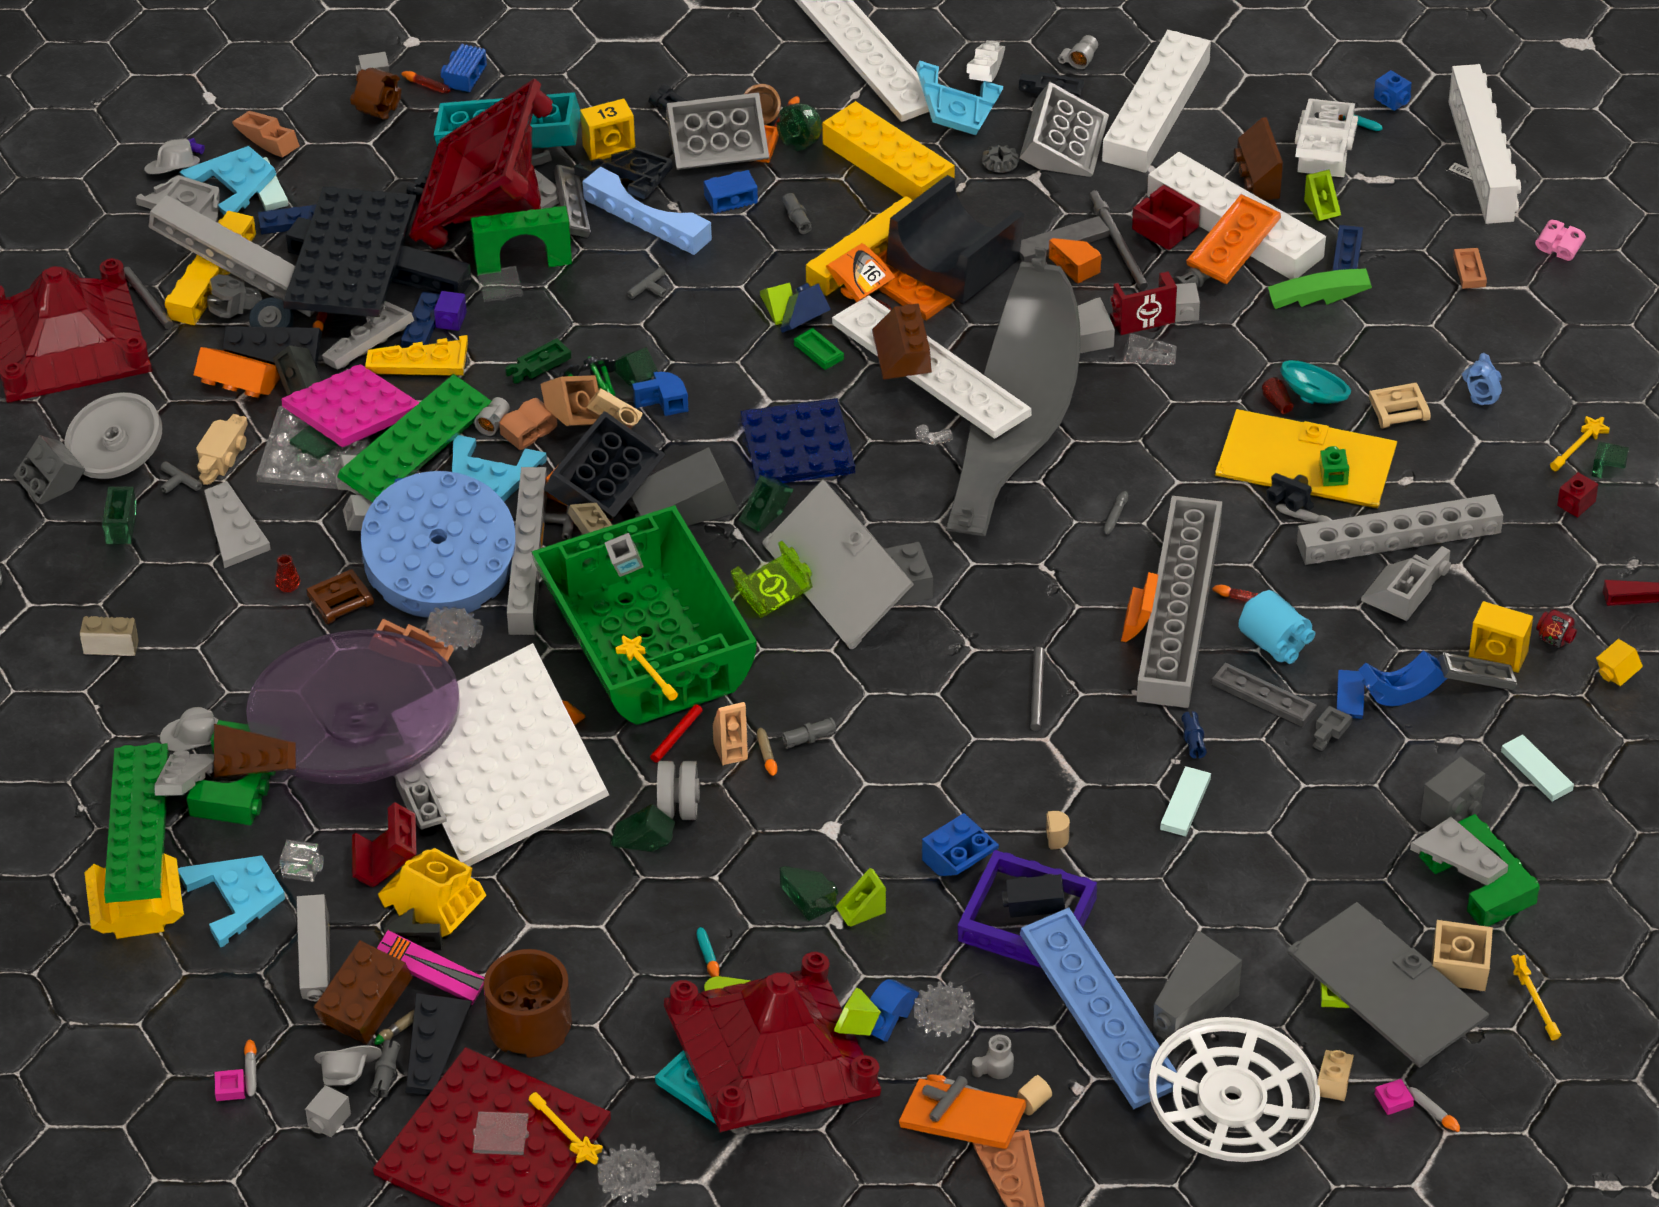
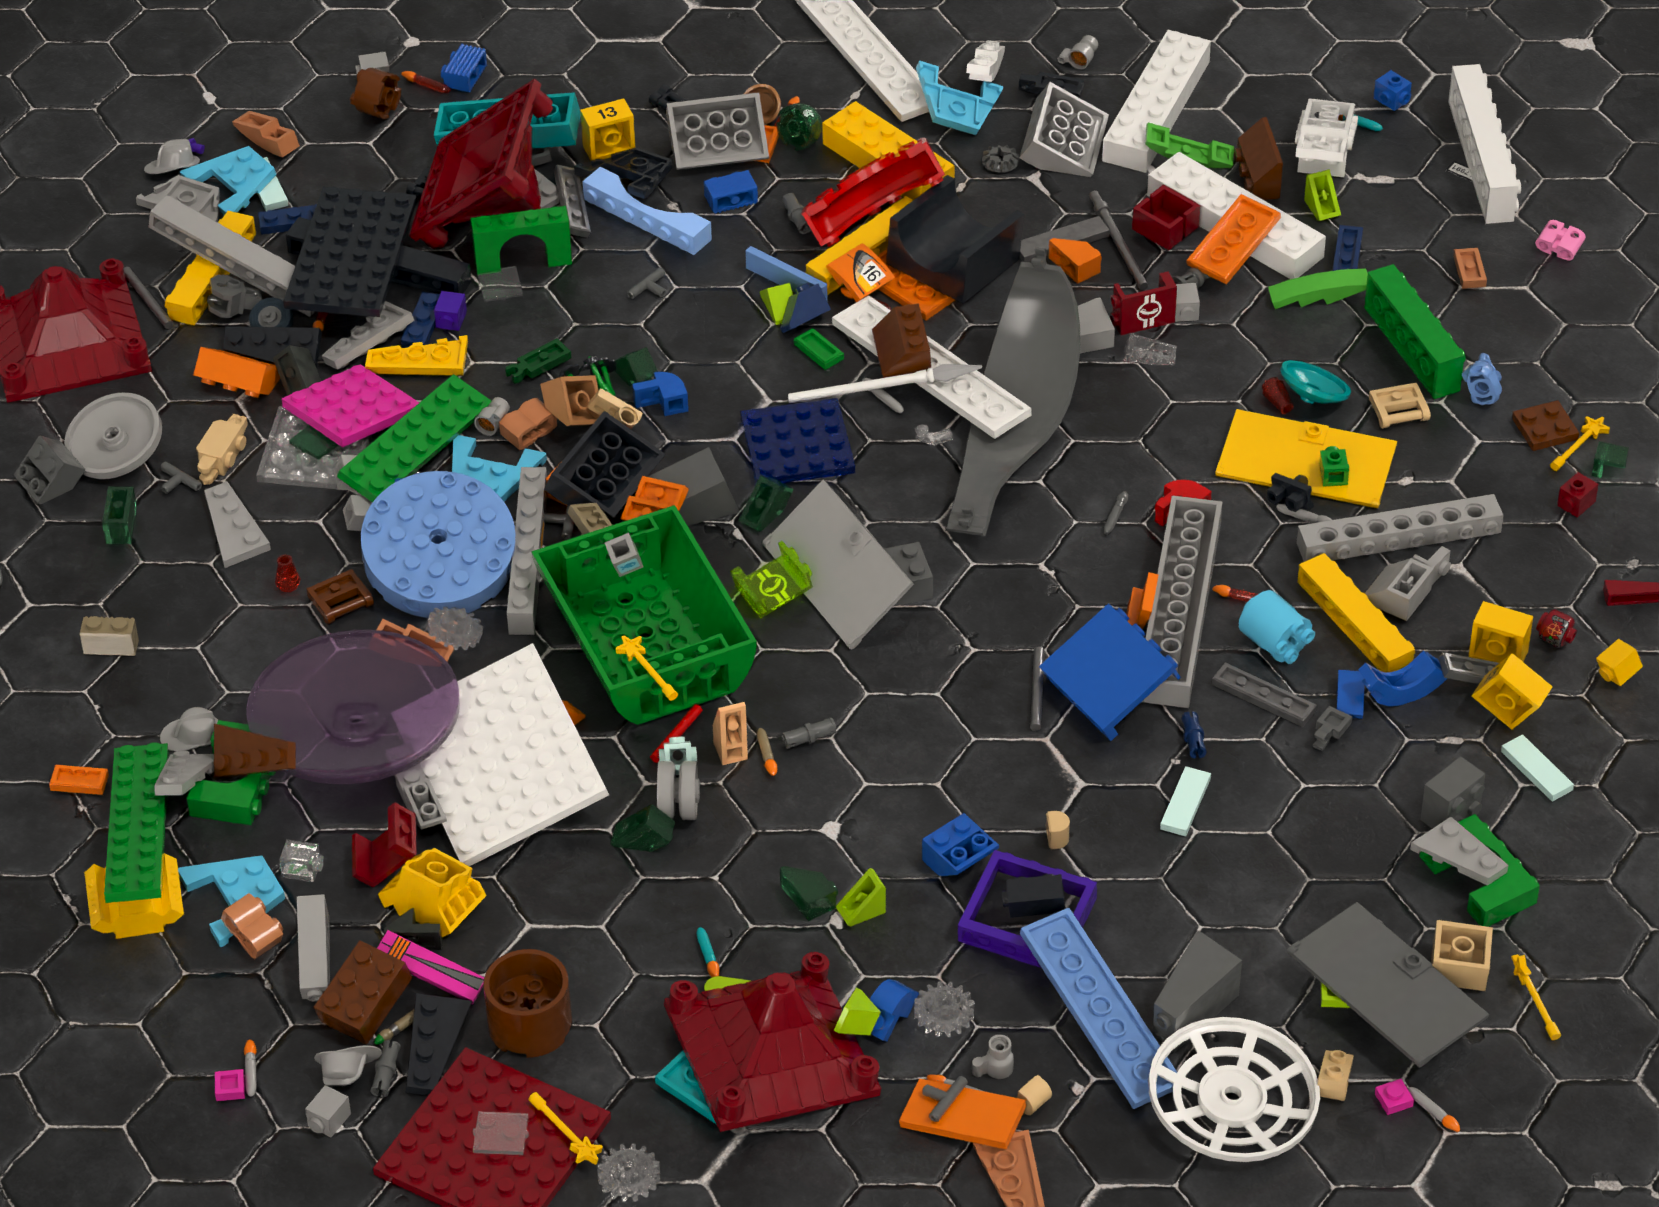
(79, 779): none -> orange plate
(252, 925): none -> nougat brick
(653, 496): none -> orange slope
(674, 744): none -> light aqua brick
(779, 271): none -> medium blue tile
(870, 188): none -> red windscreen
(886, 398): none -> light grey piece
(941, 373): none -> white piece
(1108, 668): none -> blue panel
(1180, 488): none -> red brick
(1211, 156): none -> bright green slope
(1355, 614): none -> yellow brick
(1414, 331): none -> green brick
(1512, 691): none -> yellow brick
(1545, 425): none -> reddish brown plate

